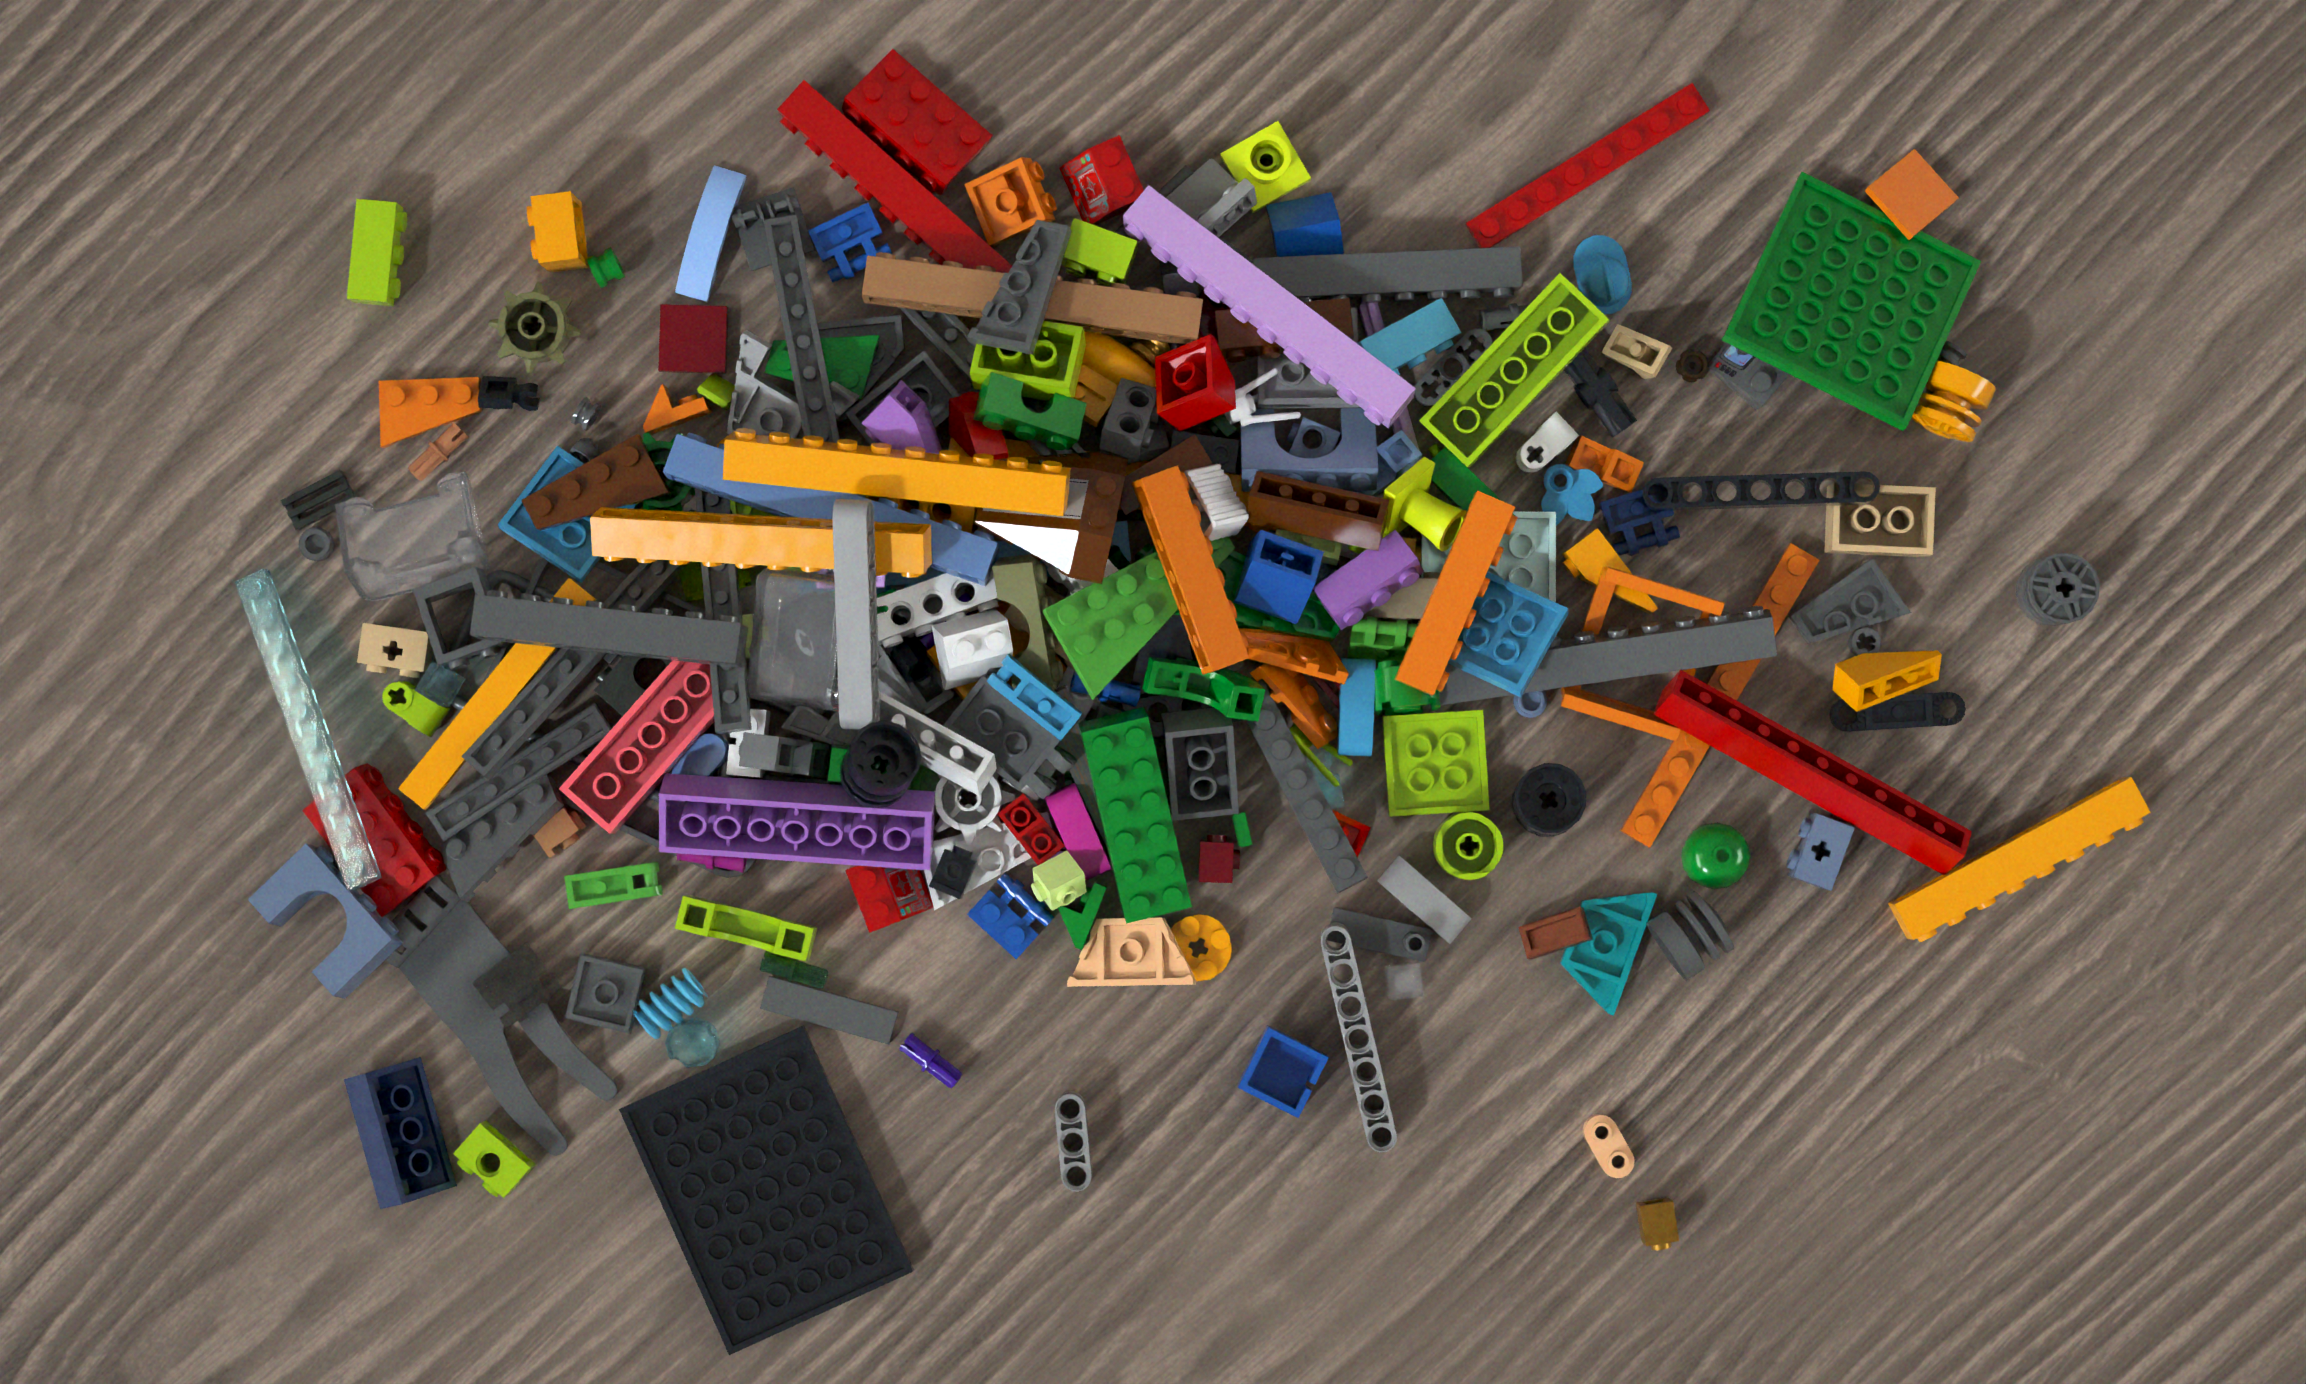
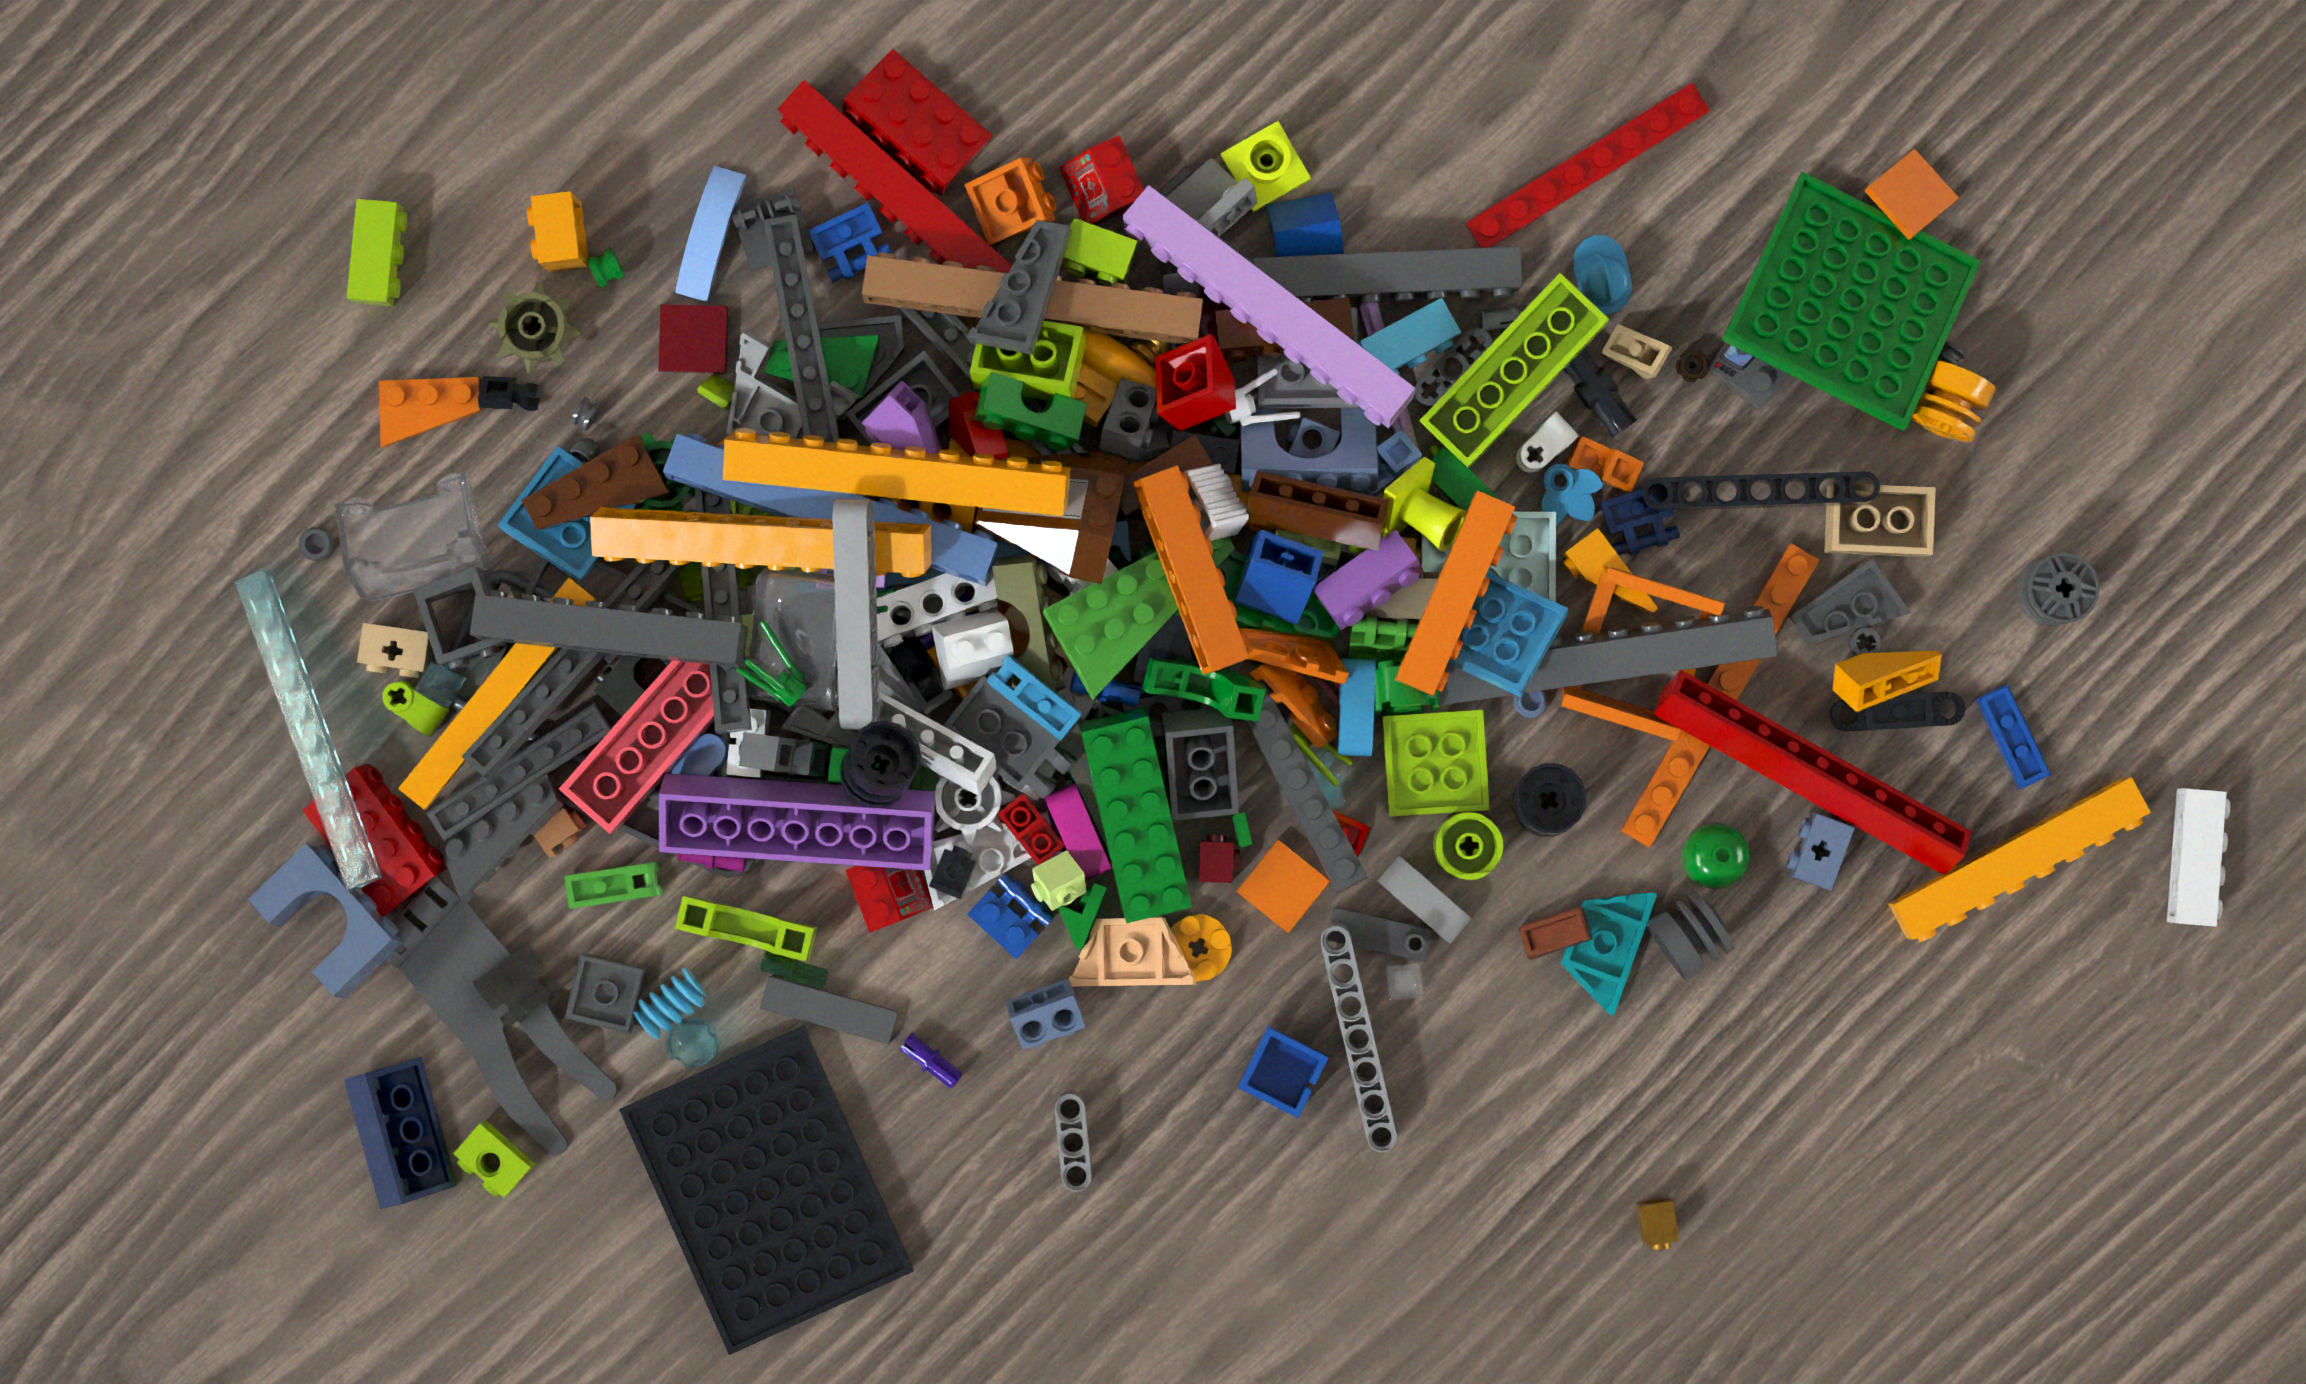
(317, 486): pearl dark grey tile -> none
(437, 452): nougat axle -> none
(665, 416): orange slope -> none
(782, 687): none -> green plant
(1042, 1007): none -> sand blue brick
(1283, 886): none -> orange tile
(1609, 1146): light nougat plate -> none
(2013, 736): none -> blue tile
(2198, 857): none -> white brick

